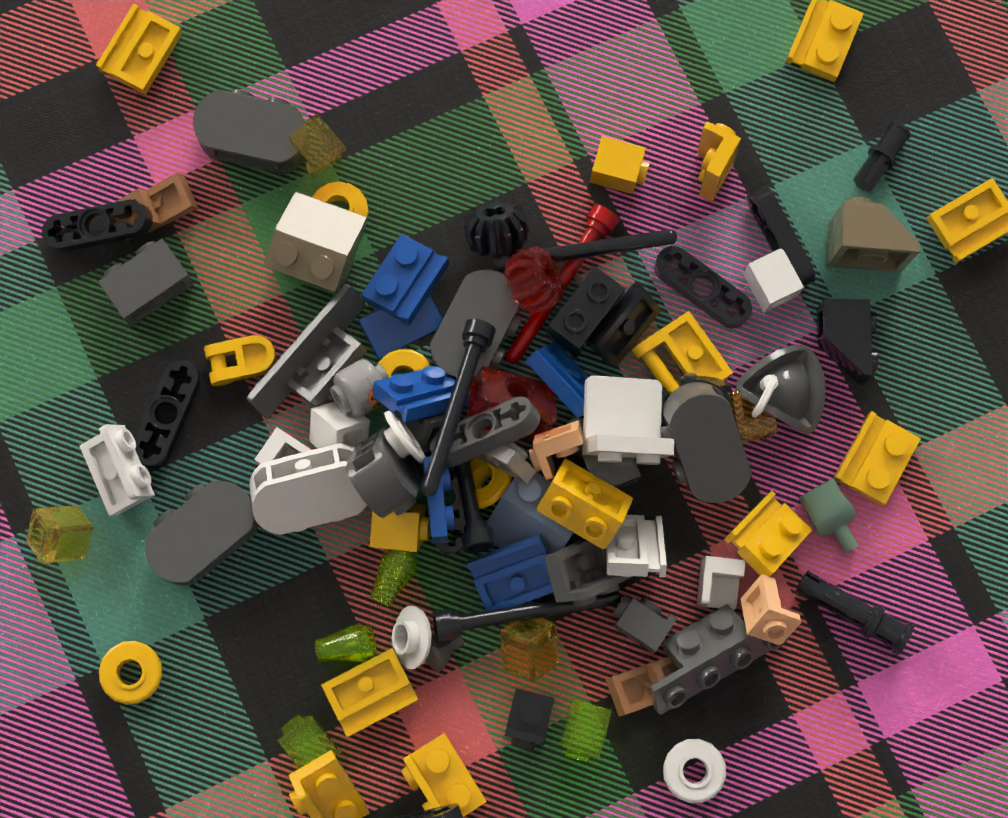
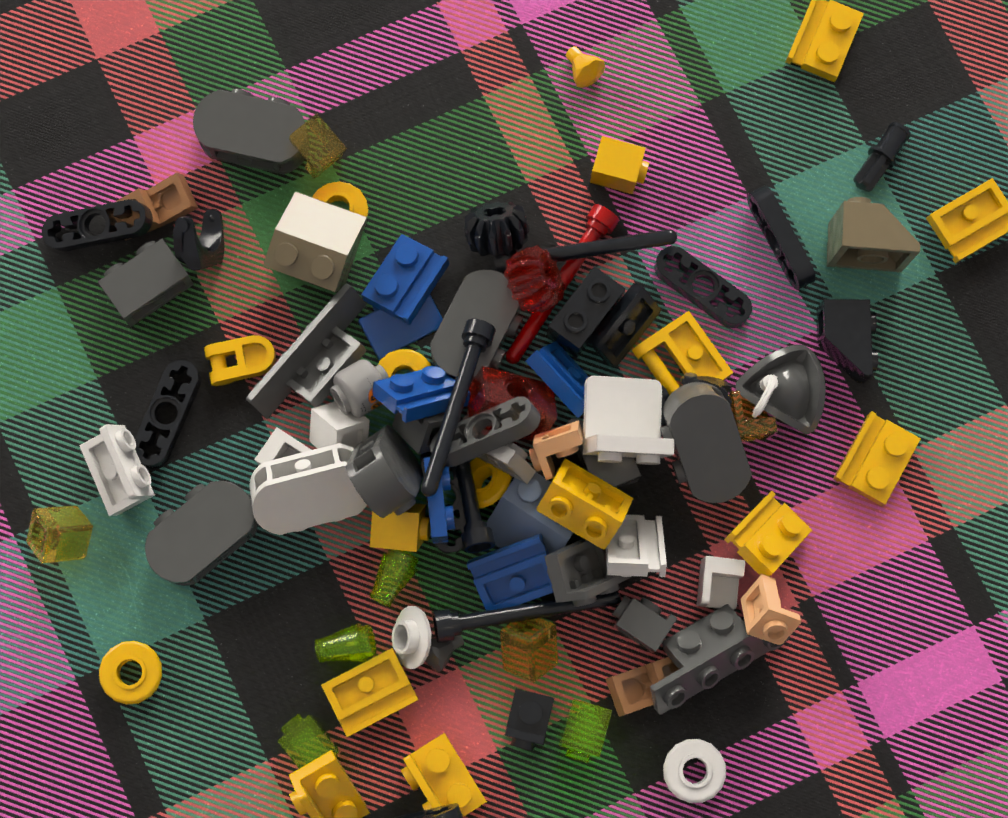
(139, 49): yellow plate -> none
(201, 251): none -> black helmet
(402, 438): white piece -> none
(585, 68): none -> yellow rock
(719, 149): yellow bracket -> none
(773, 280): white panel -> none
(830, 513): sand green piece -> none
(870, 620): black pin -> none

